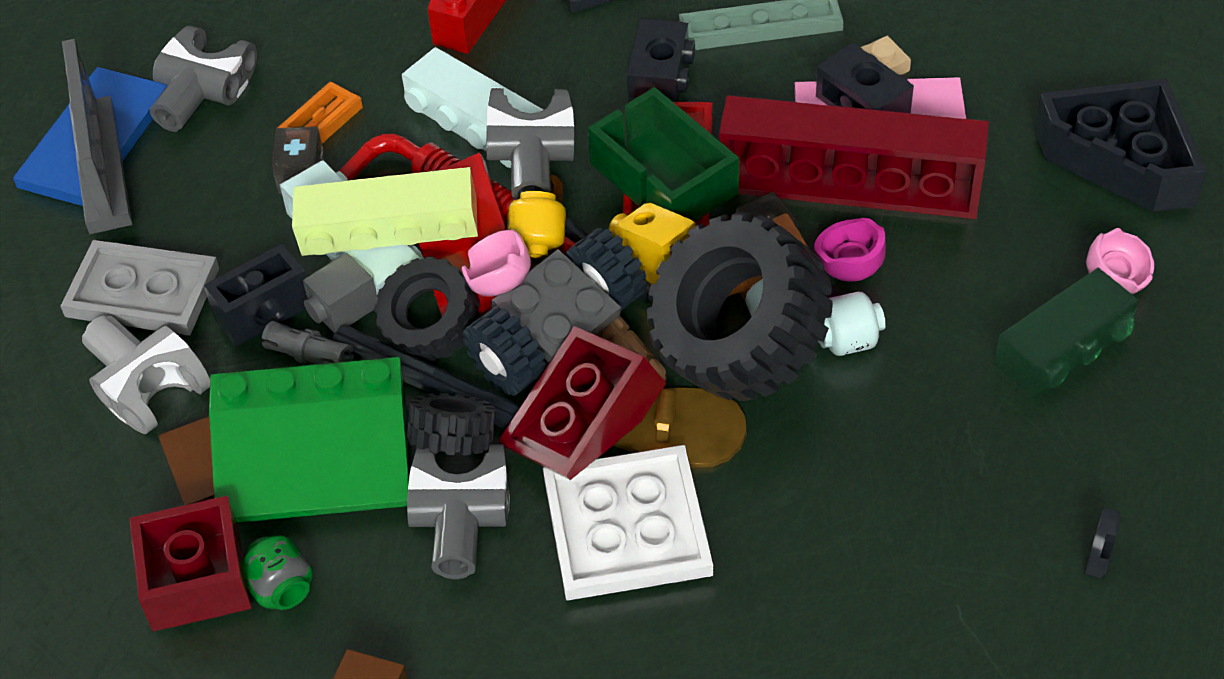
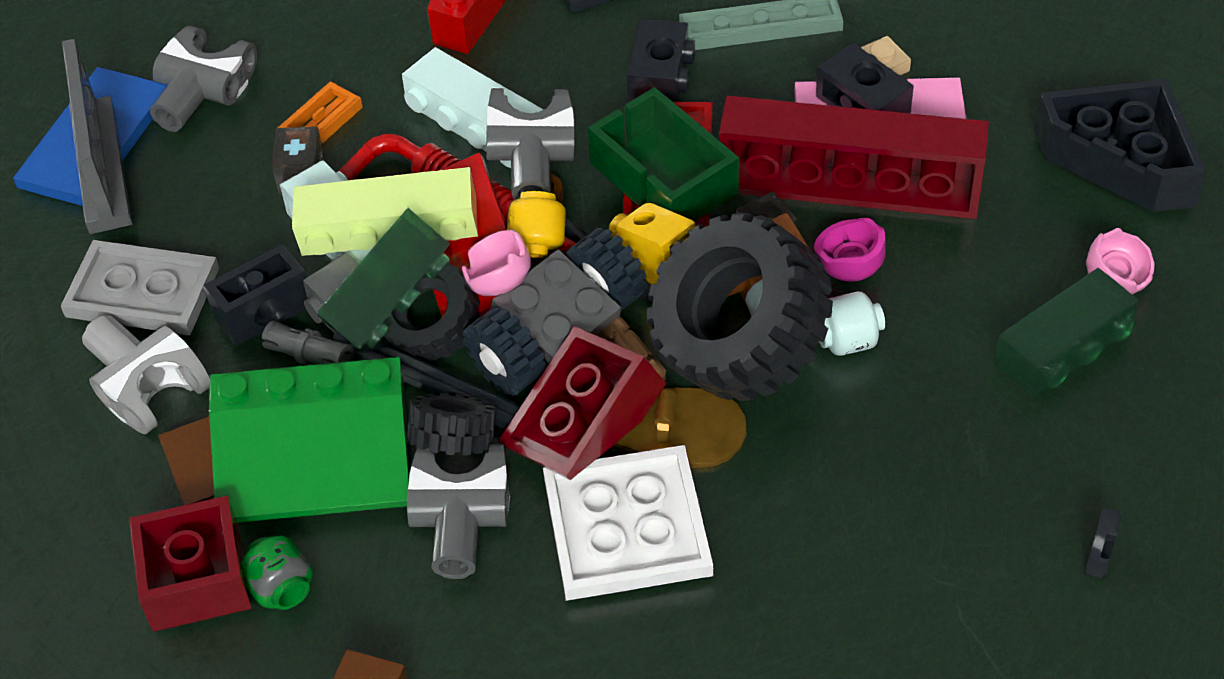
(385, 281): none -> clear green brick

